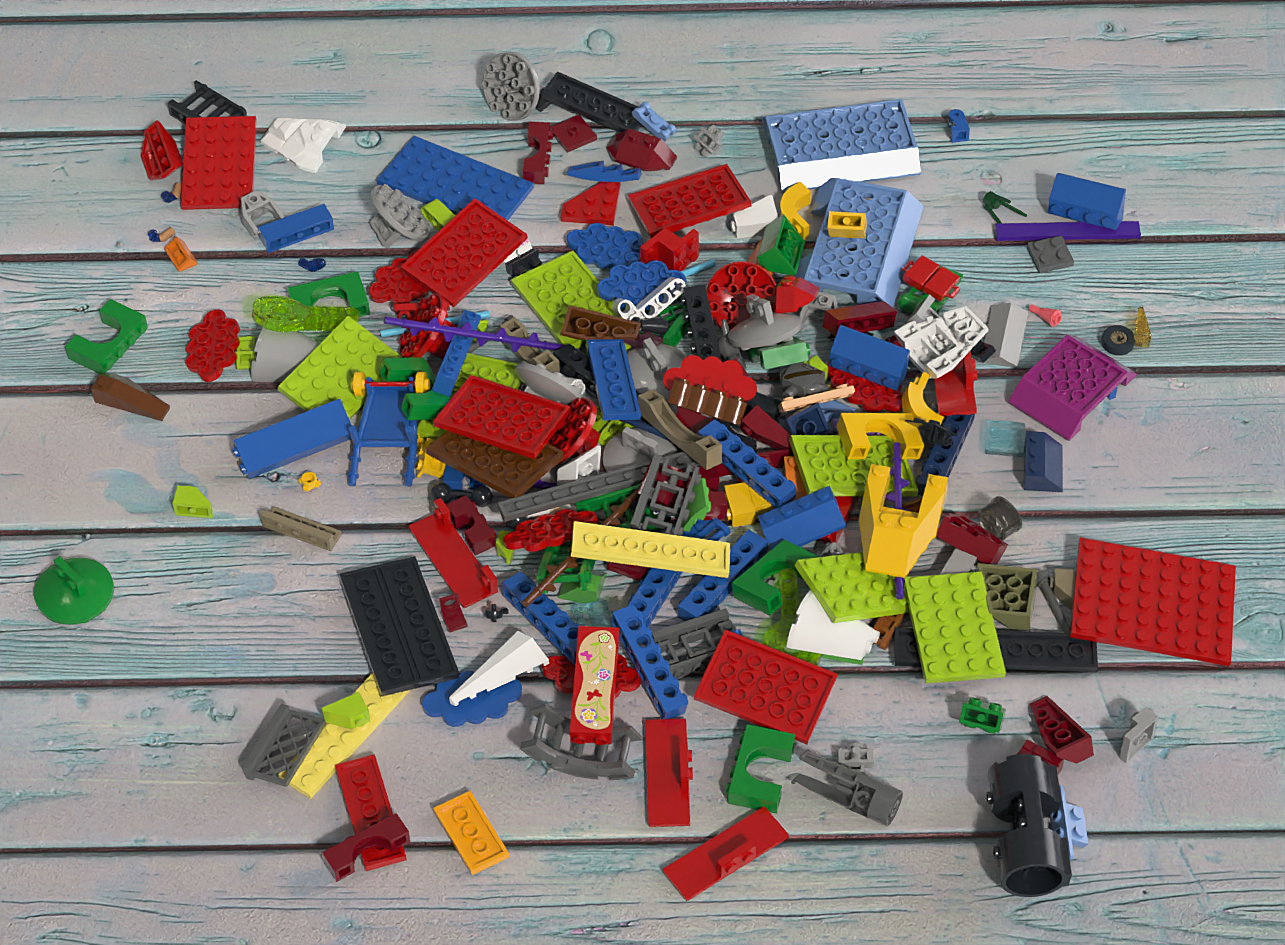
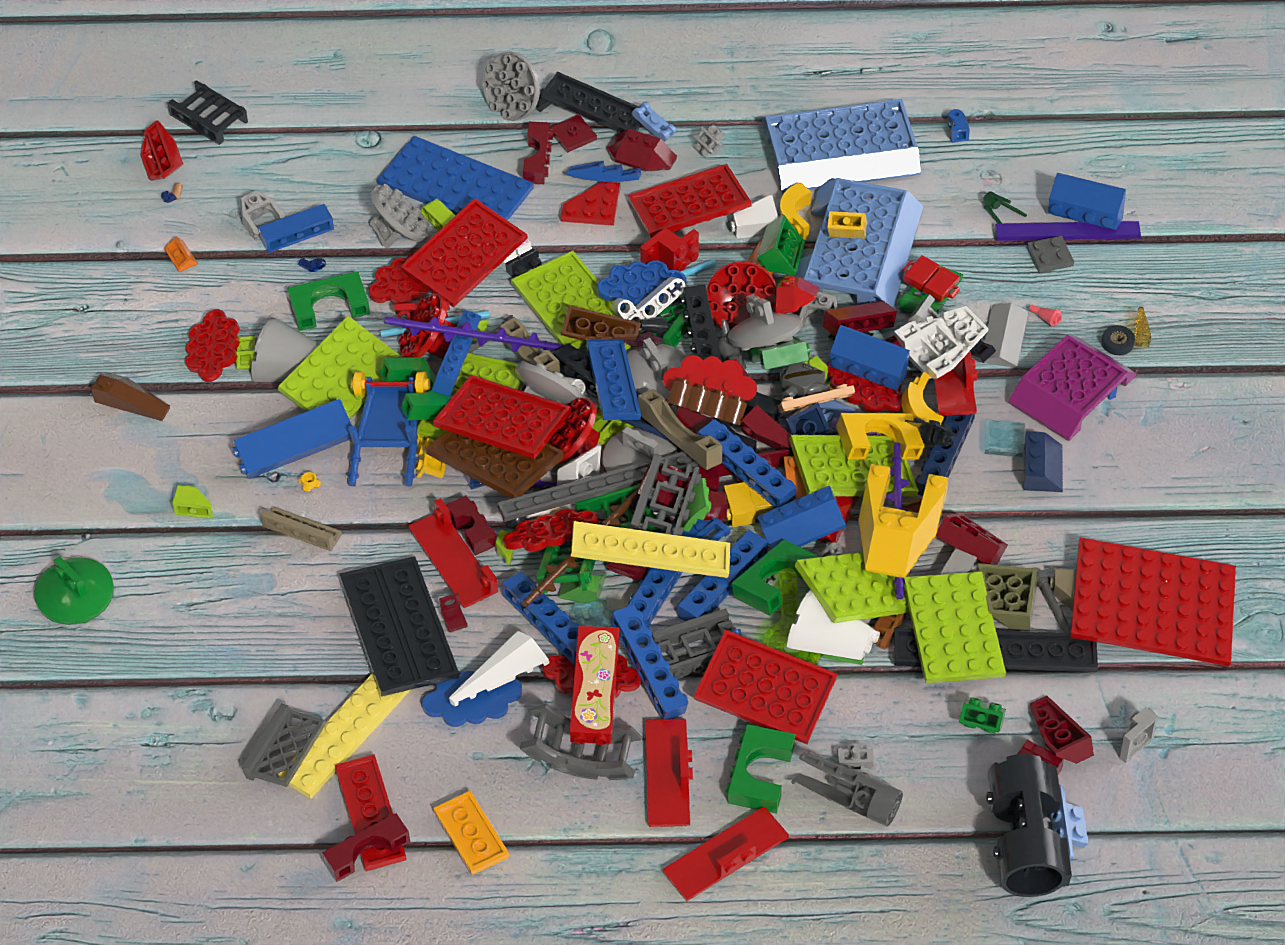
(102, 356): green arch -> none
(161, 237): arm -> none
(218, 162): red plate -> none
(289, 315): clear neon green beam -> none
(301, 140): white wedge -> none
(347, 712): lime slope -> none
(453, 478): blue slope -> none
(480, 495): black piece -> none
(495, 612): black piece -> none
(605, 245): blue plate -> none
(1000, 518): clear smoke wheel -> none

